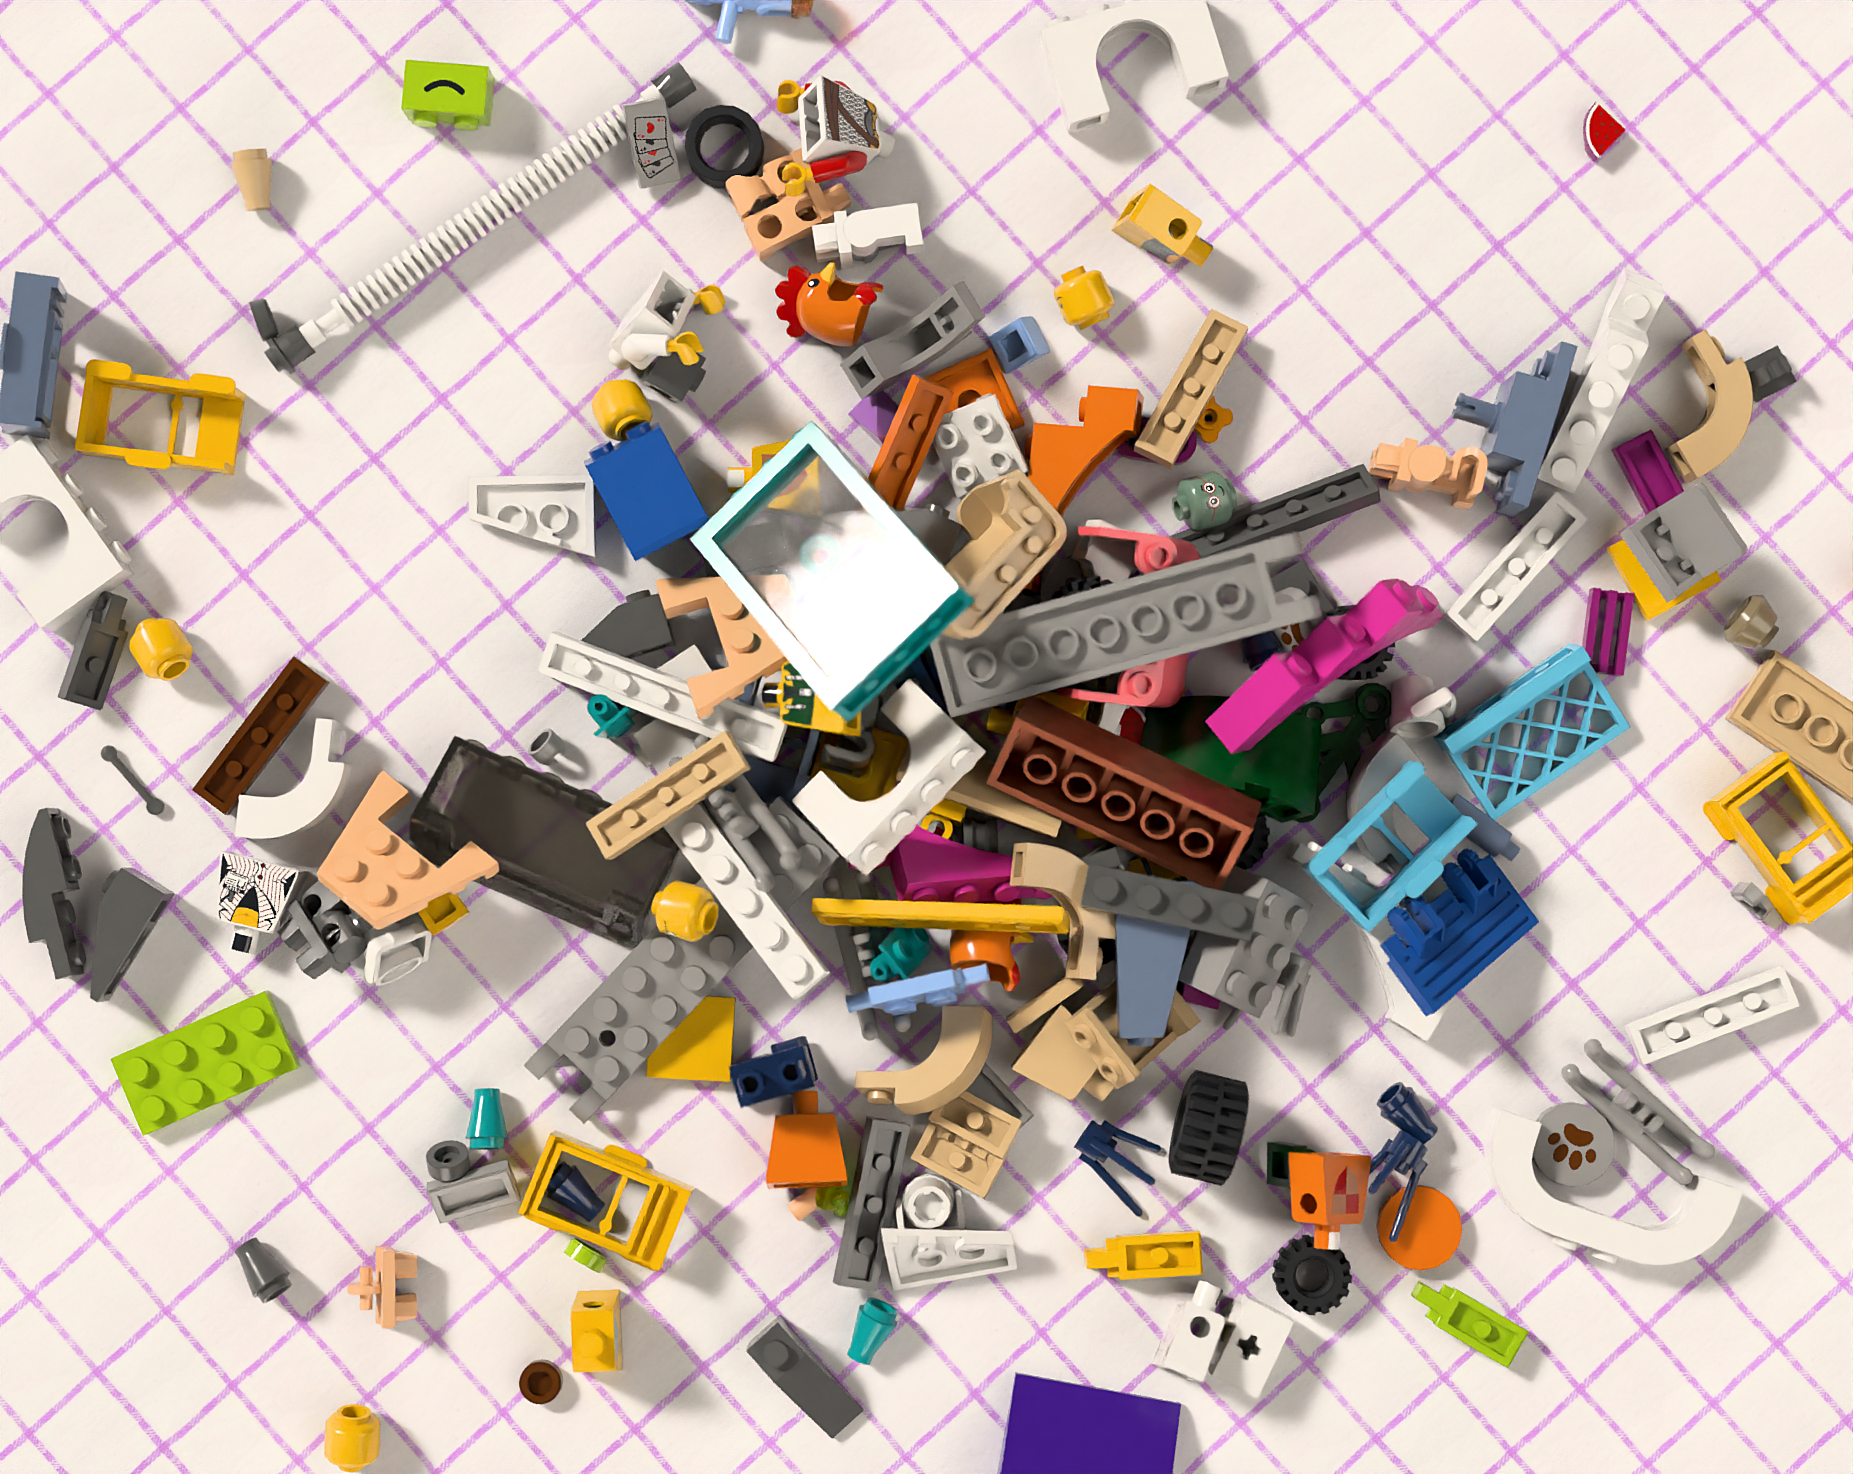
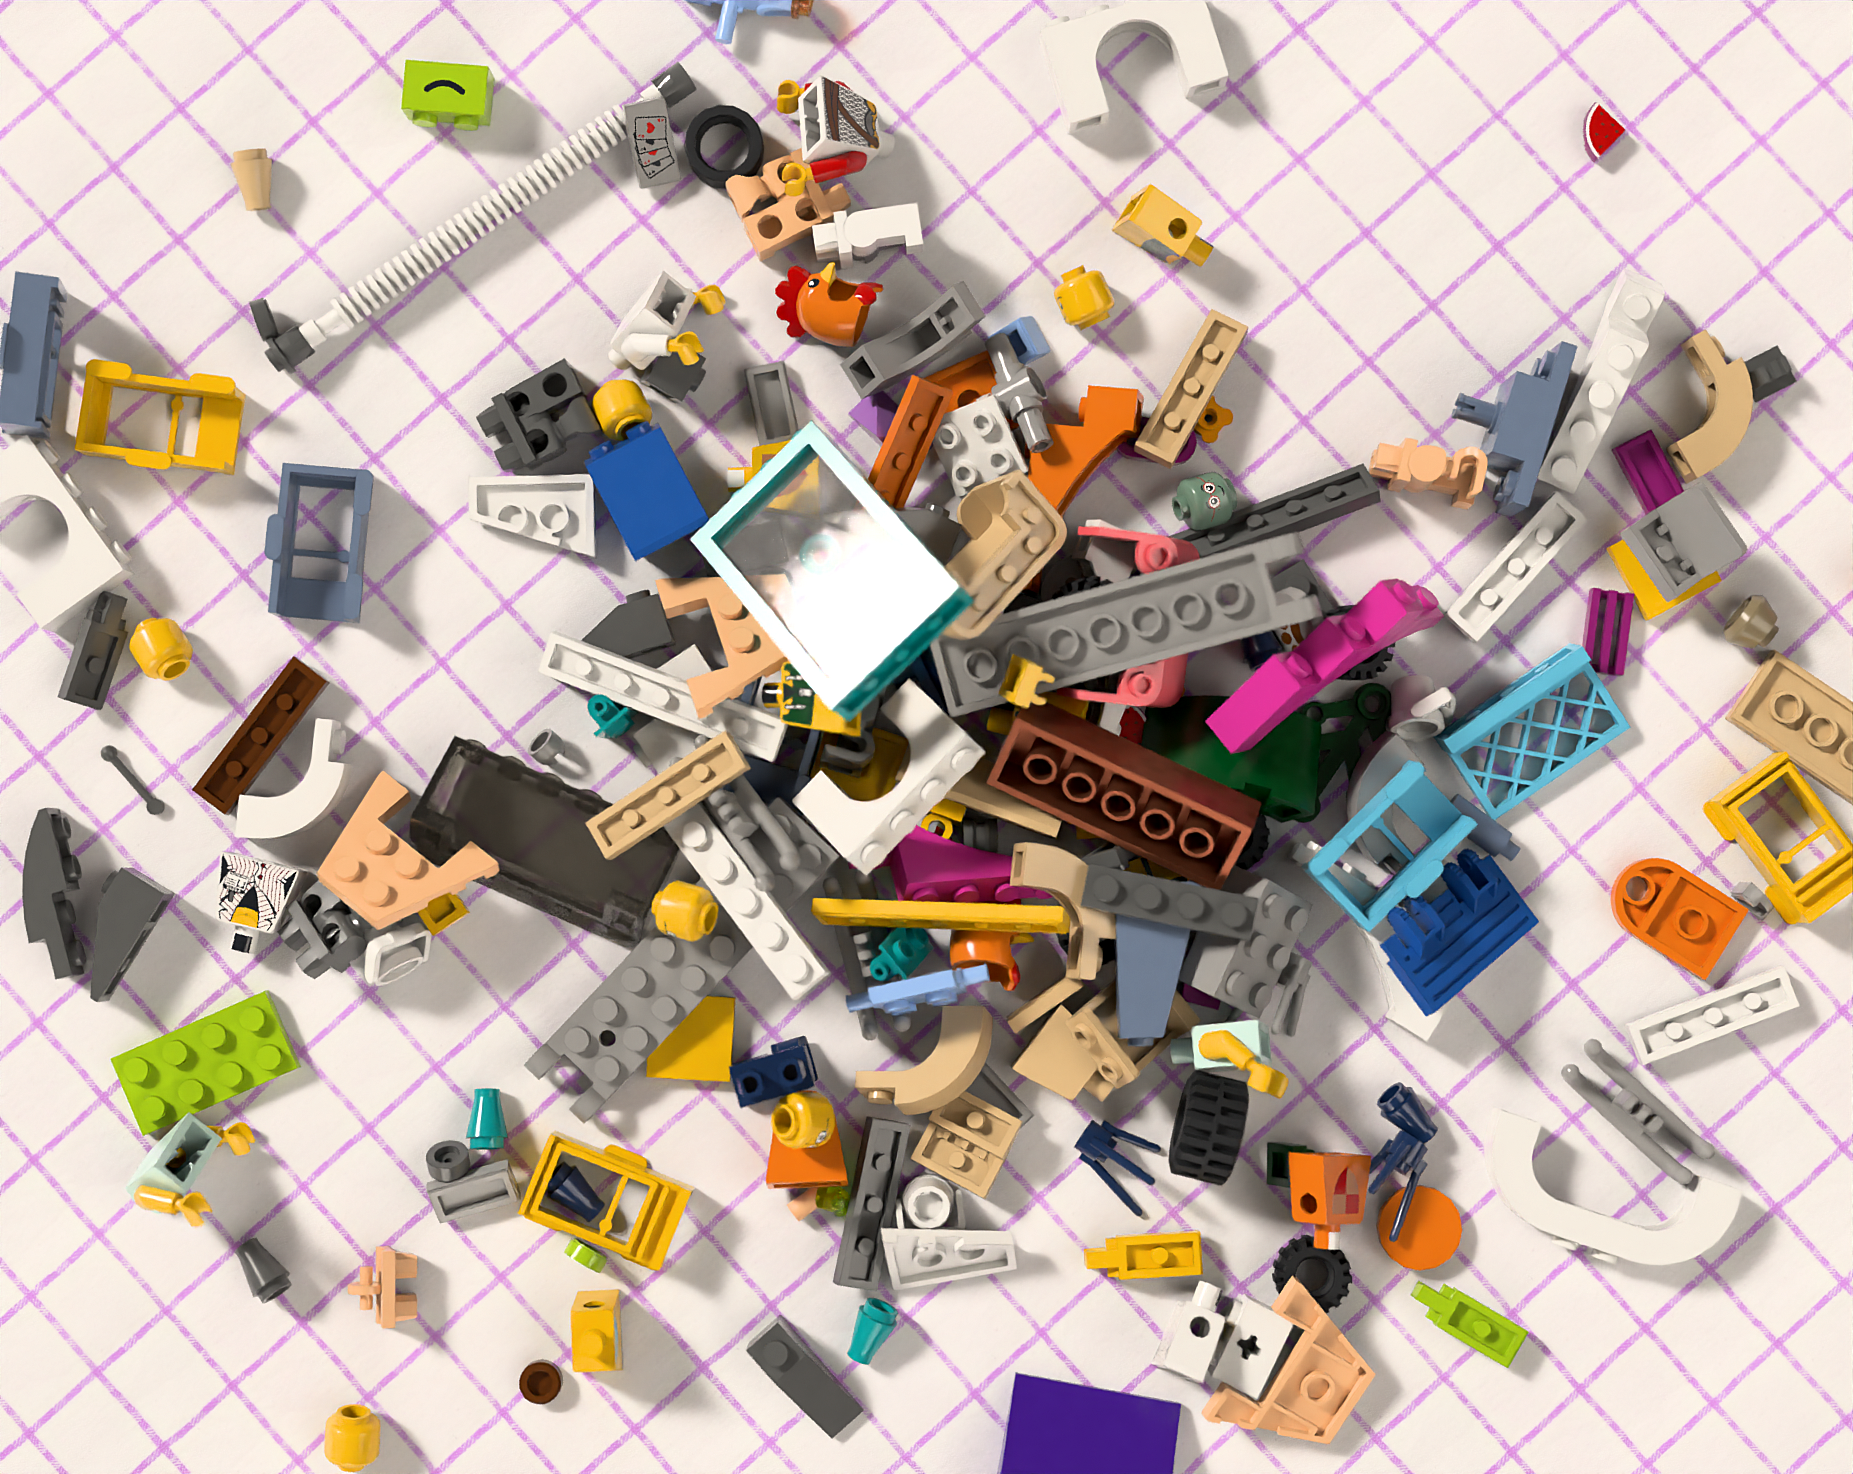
(176, 1163): none -> torso
(315, 597): none -> sand blue piece
(526, 416): none -> dark grey hips
(771, 402): none -> light grey tile
(803, 1120): none -> yellow head
(1019, 393): none -> light grey pin
(1022, 680): none -> yellow tile
(1232, 1048): none -> torso
(1312, 1387): none -> light nougat wing
(1573, 1144): light grey tile -> none
(1677, 915): none -> orange tile

